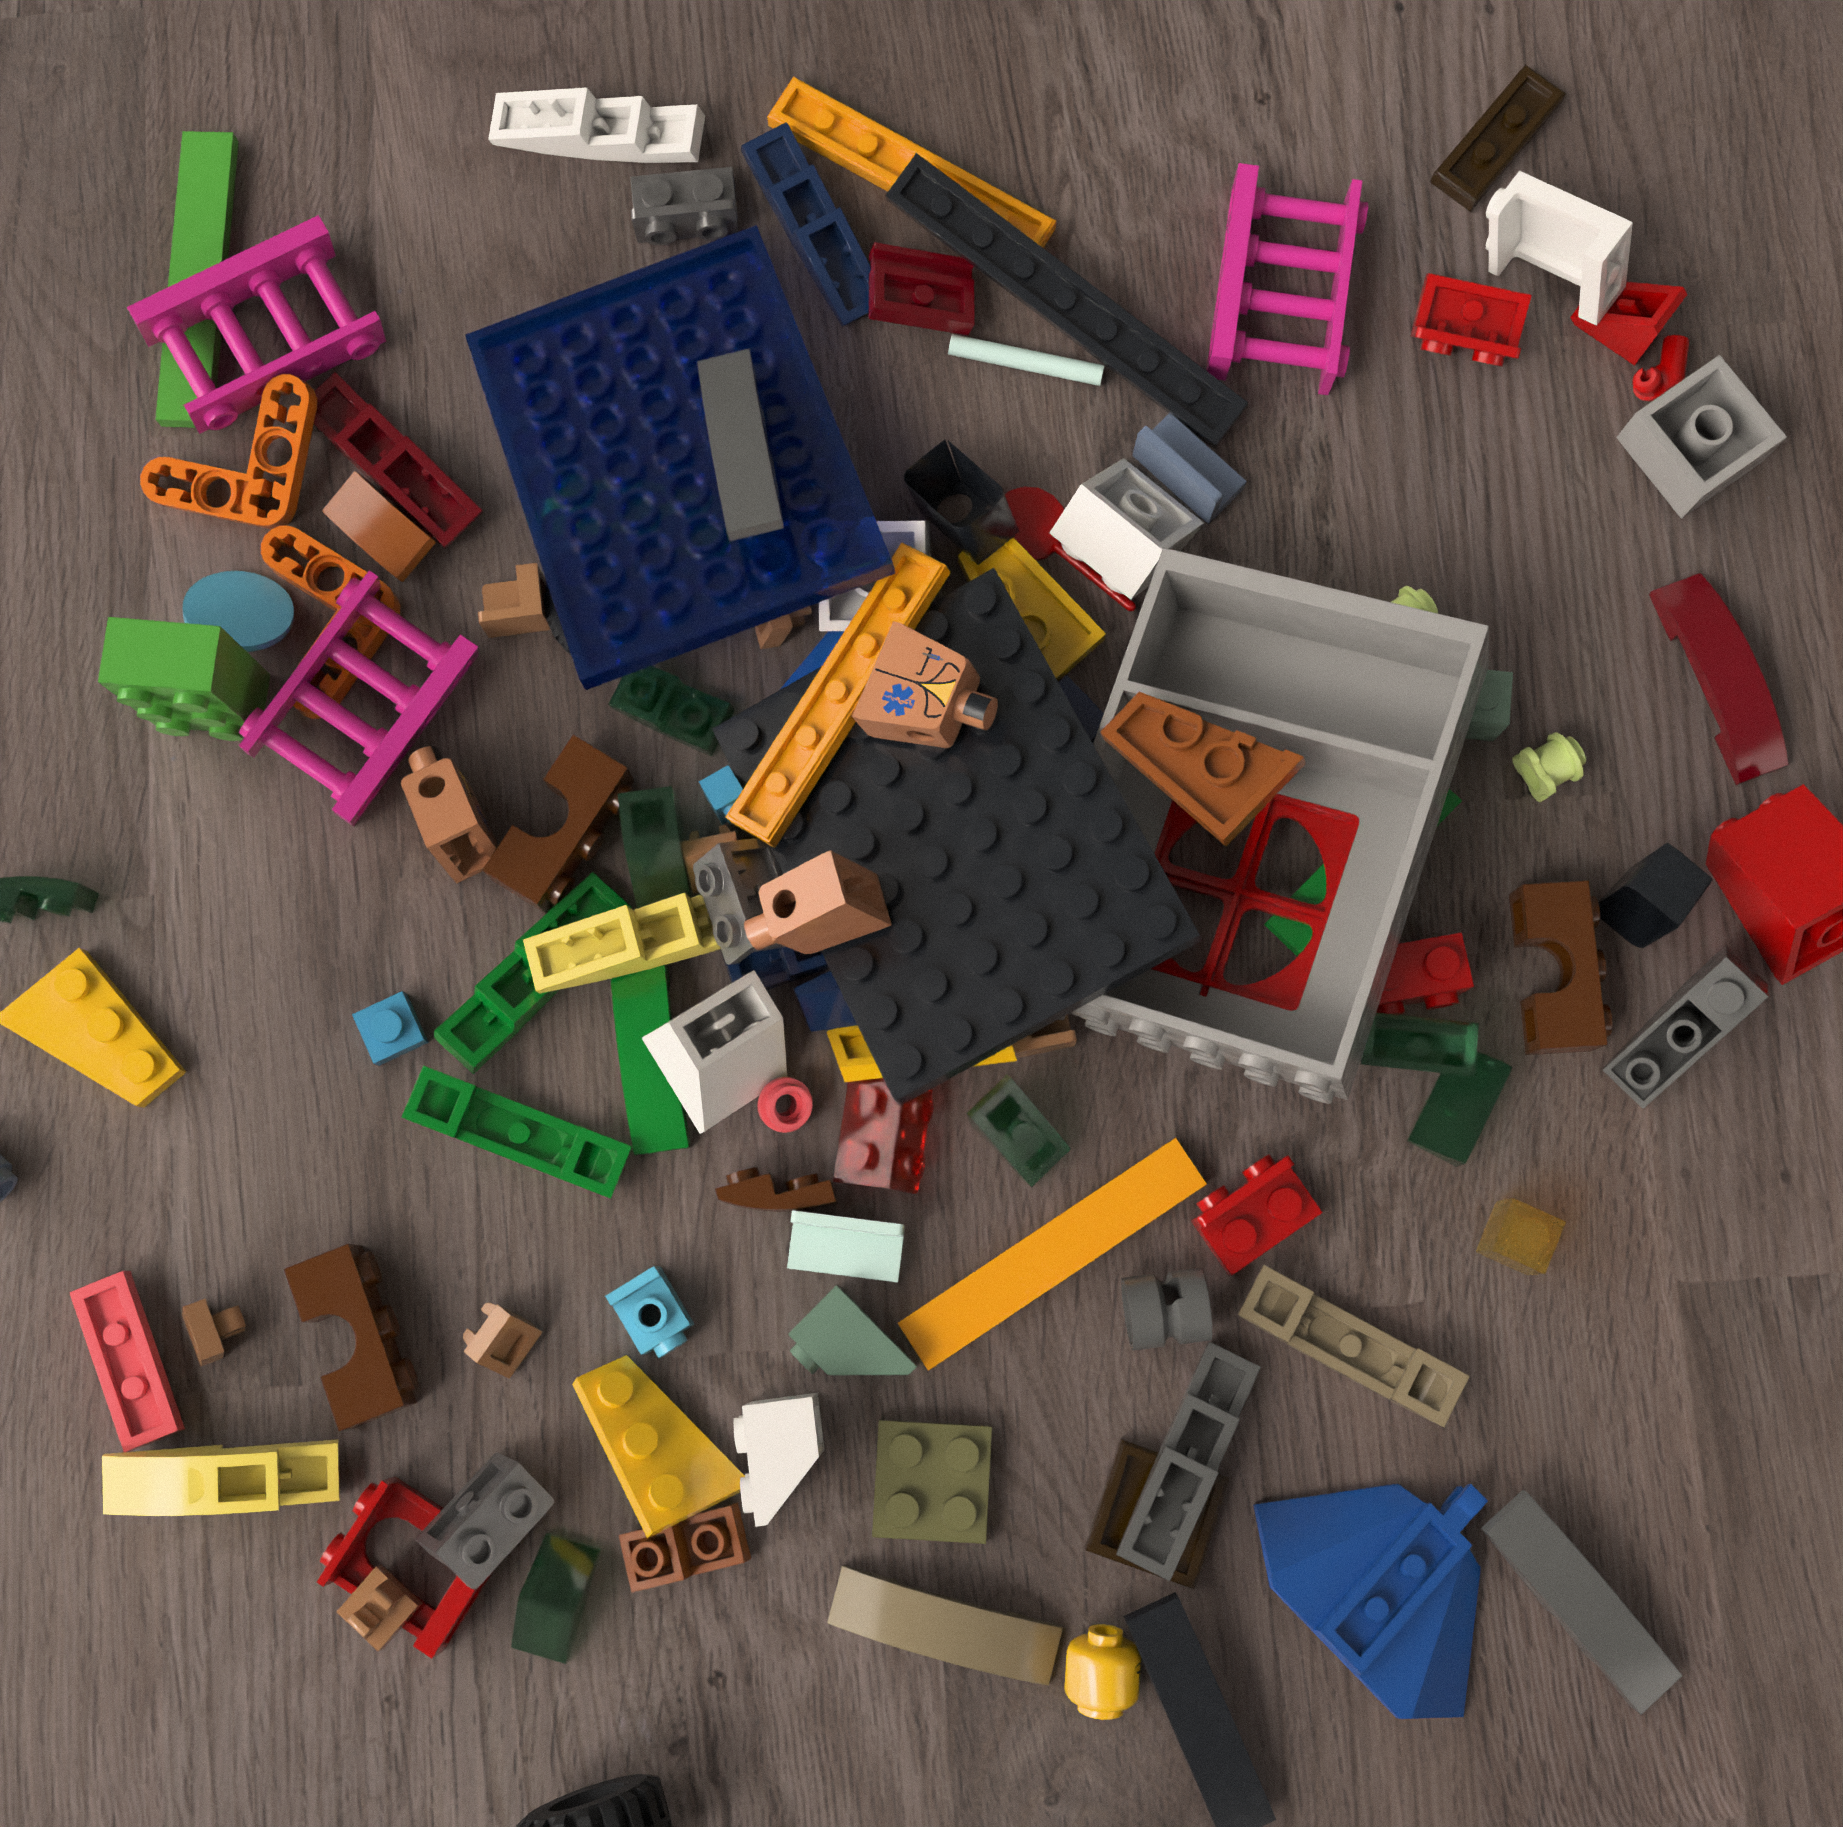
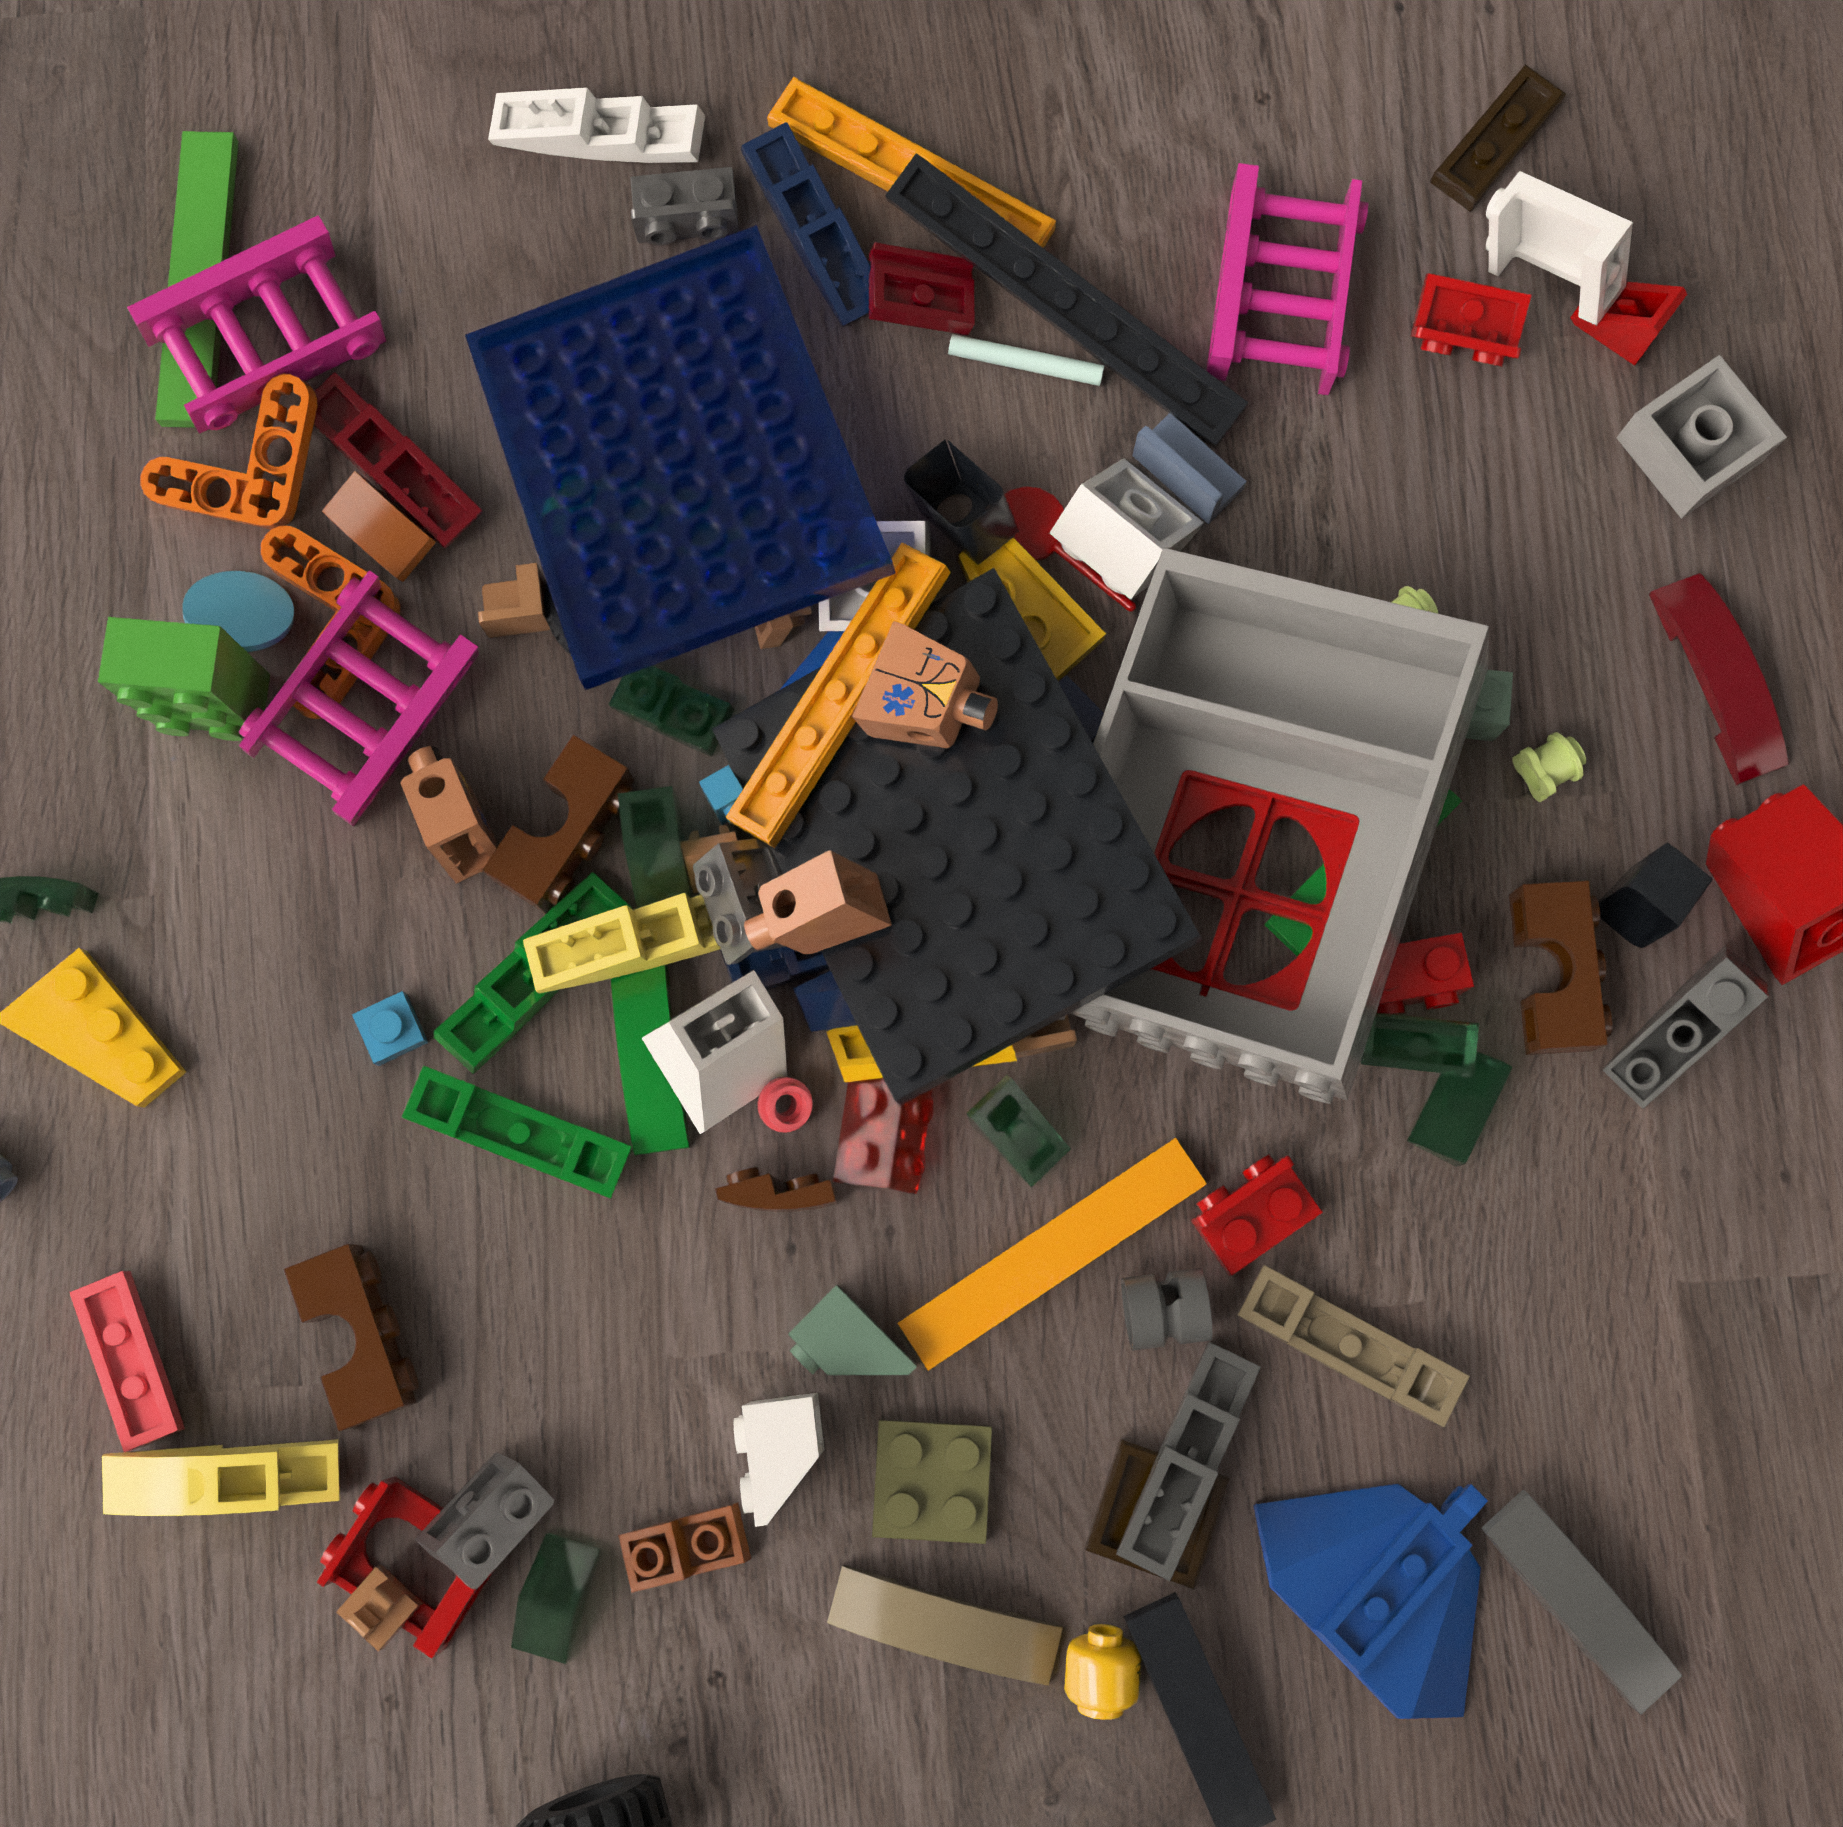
(208, 1330): medium nougat tile -> none
(501, 1340): medium nougat tile -> none
(654, 1447): yellow wing -> none
(655, 1289): medium azure brick -> none
(740, 445): dark grey slope -> none
(845, 1246): light aqua panel -> none
(1204, 768): dark orange wing -> none
(1520, 1236): clear yellow brick -> none
(1662, 377): red arm -> none

